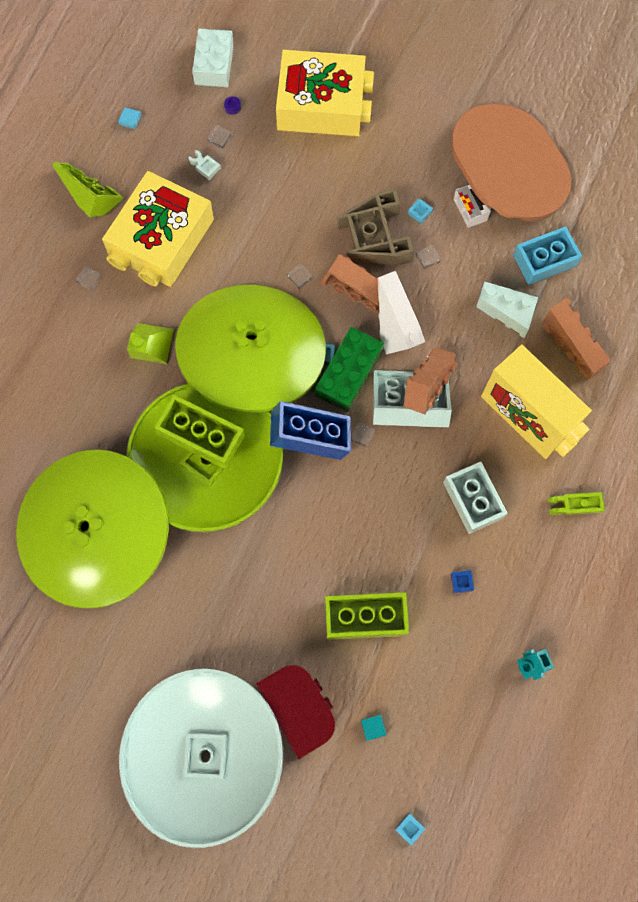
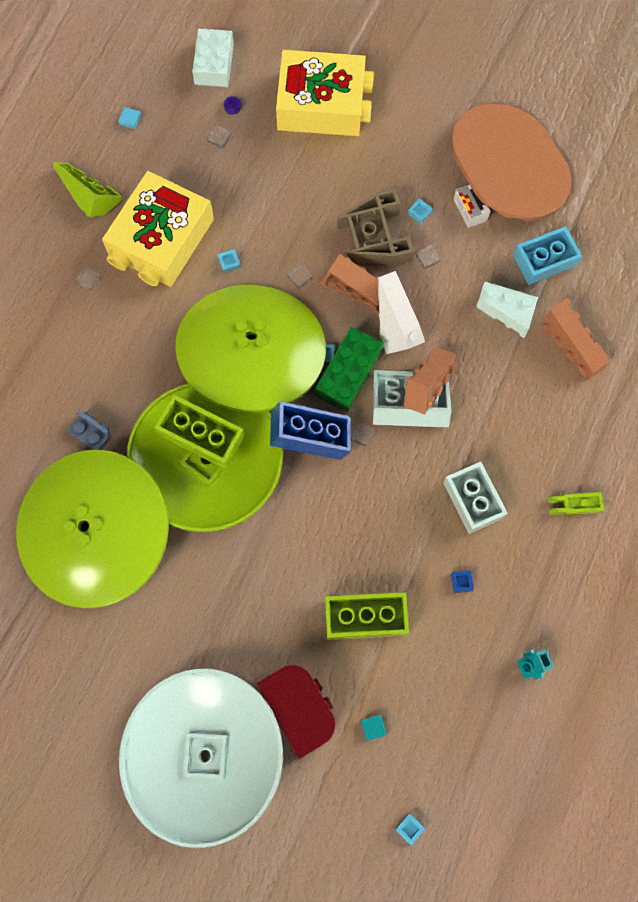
(89, 431): none -> sand blue bracket
(150, 343): lime slope -> none
(205, 166): light aqua plate -> none
(229, 261): none -> medium azure tile
(536, 404): light yellow brick -> none

